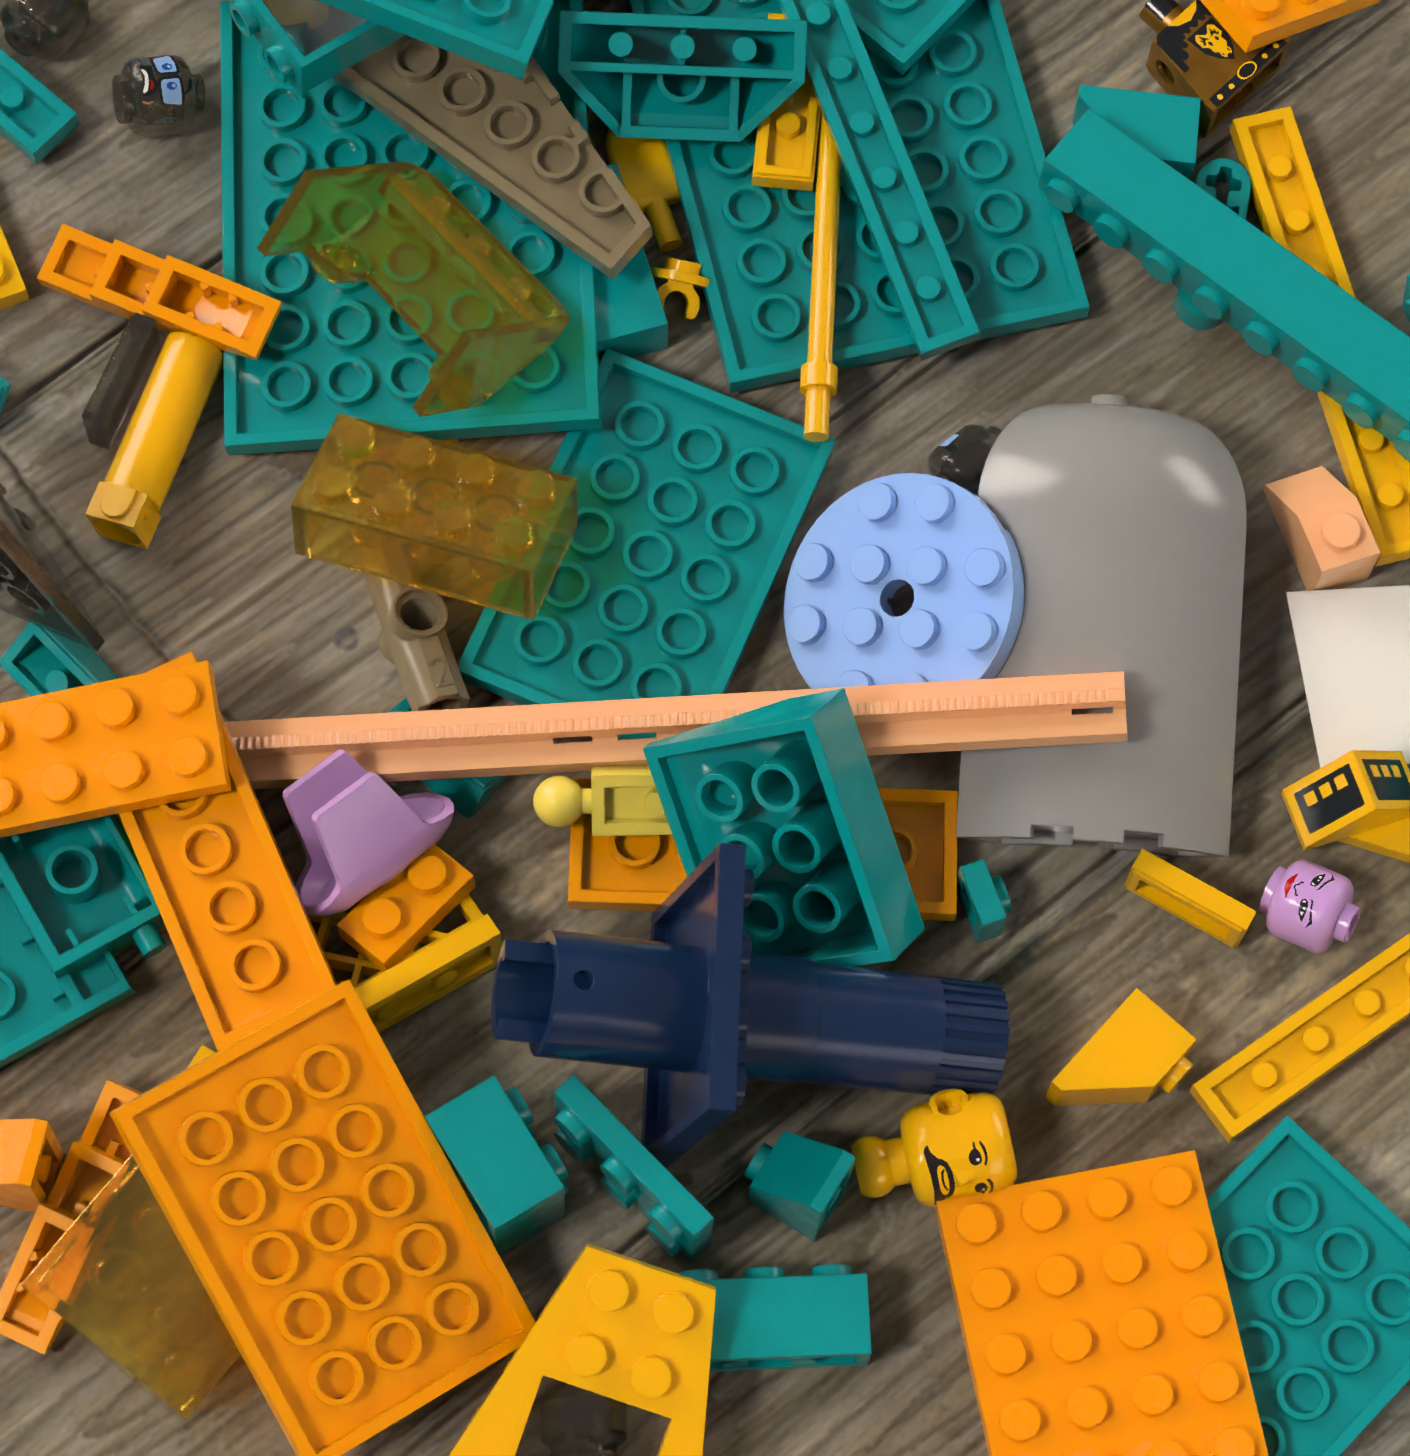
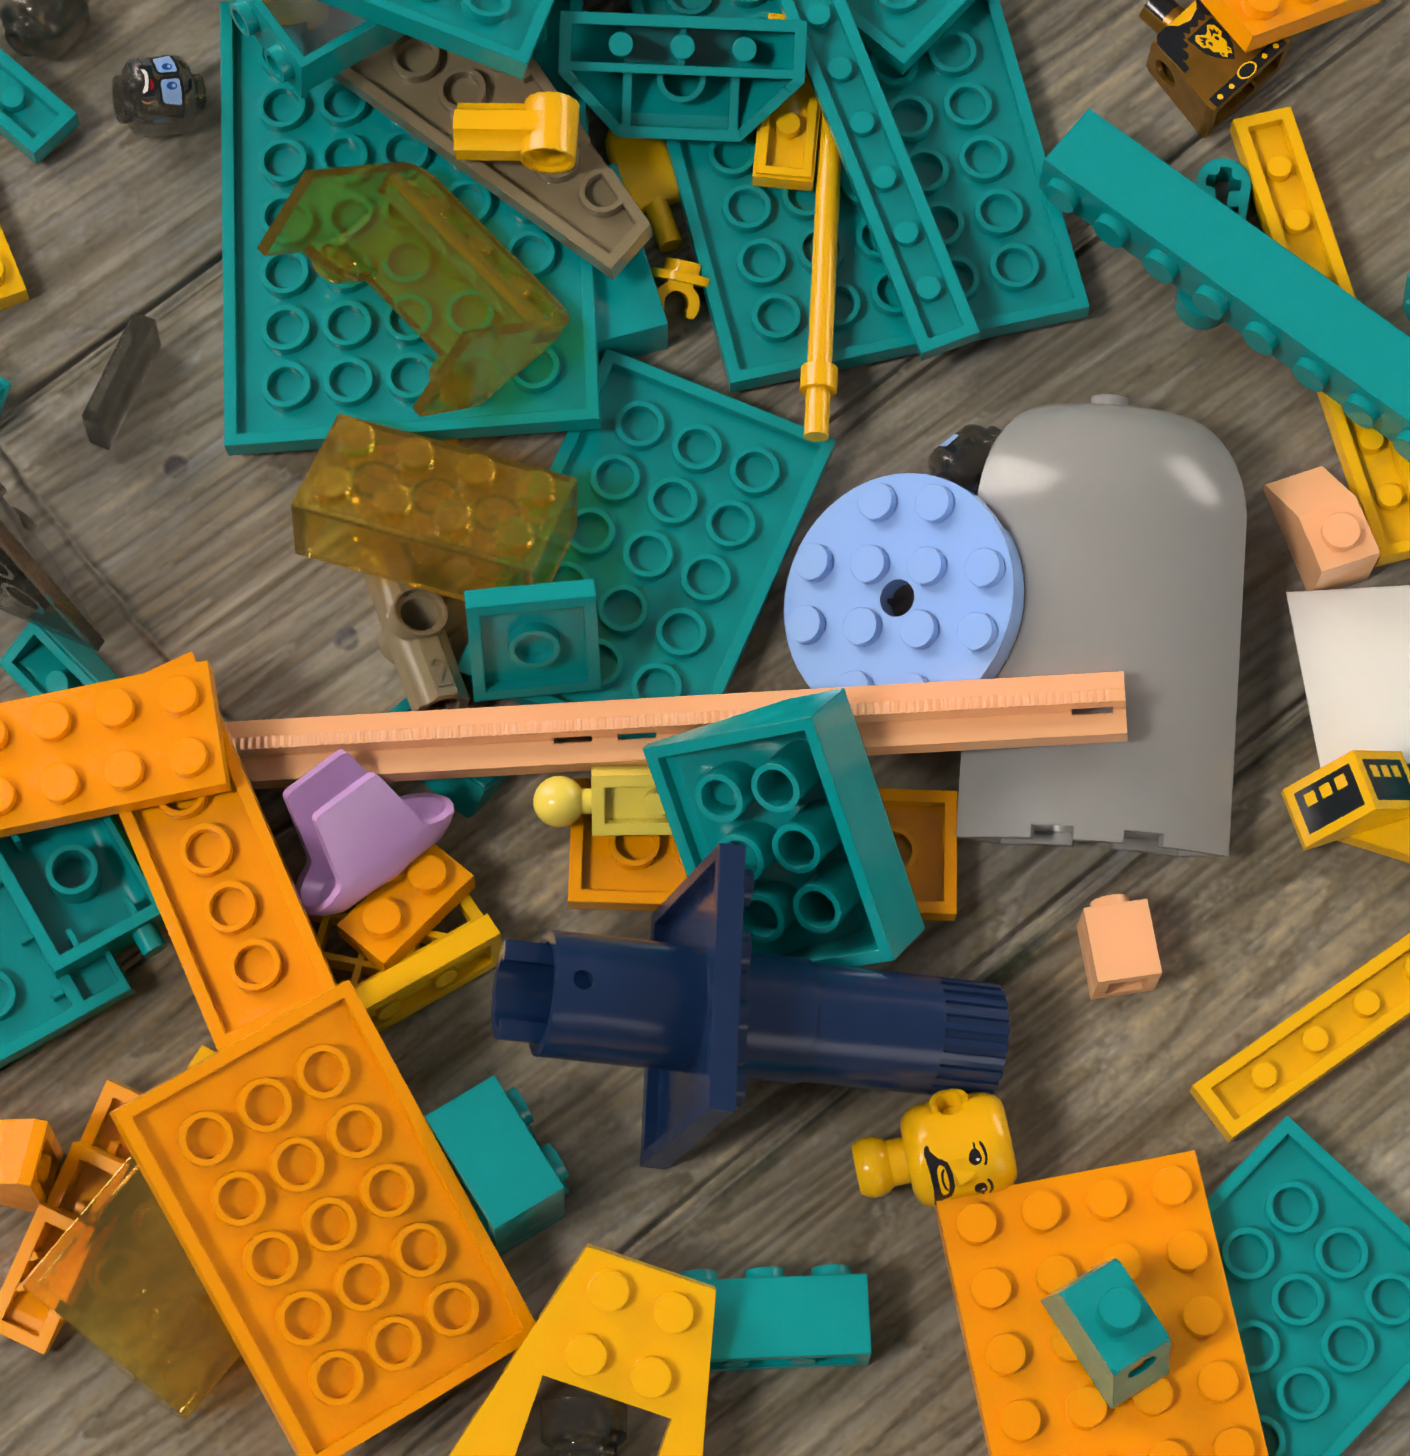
(155, 440): yellow piece -> none
(166, 290): light orange slope -> none
(533, 639): none -> teal plate
(535, 132): none -> yellow piece
(631, 1171): teal plate -> none
(799, 1181): teal slope -> none
(983, 900): teal plate -> none
(1111, 1331): none -> teal torso
(1118, 946): none -> light nougat brick
(1126, 1058): yellow slope -> none
(1156, 121): teal slope -> none
(1189, 899): yellow tile -> none
(1309, 906): lavender head -> none

